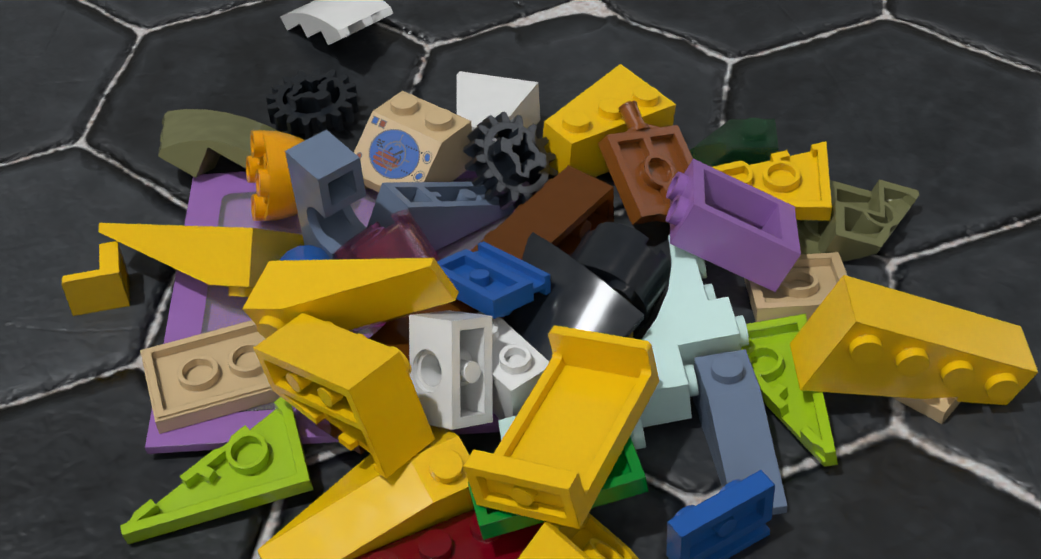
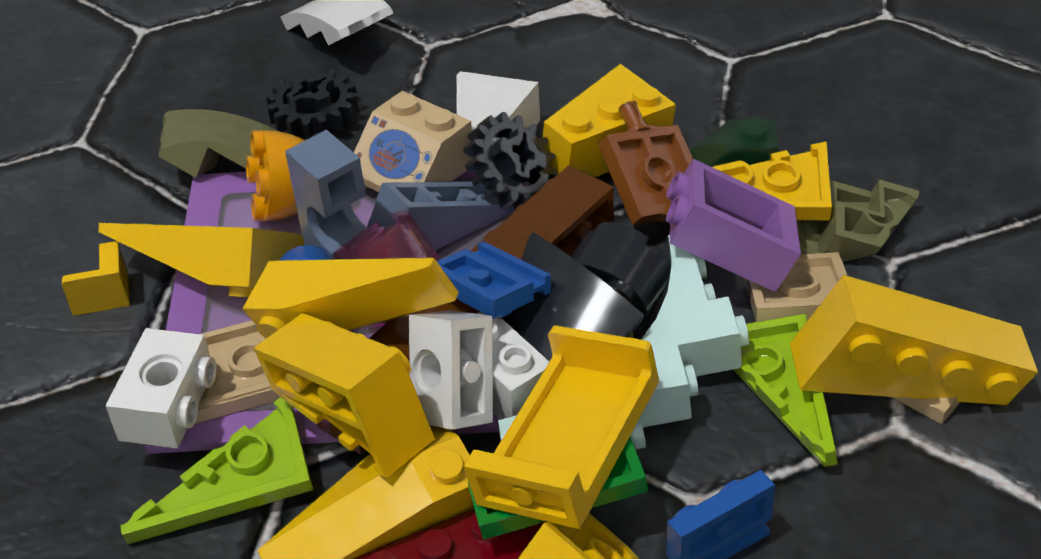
(161, 388): none -> white brick
(736, 420): sand blue slope -> none

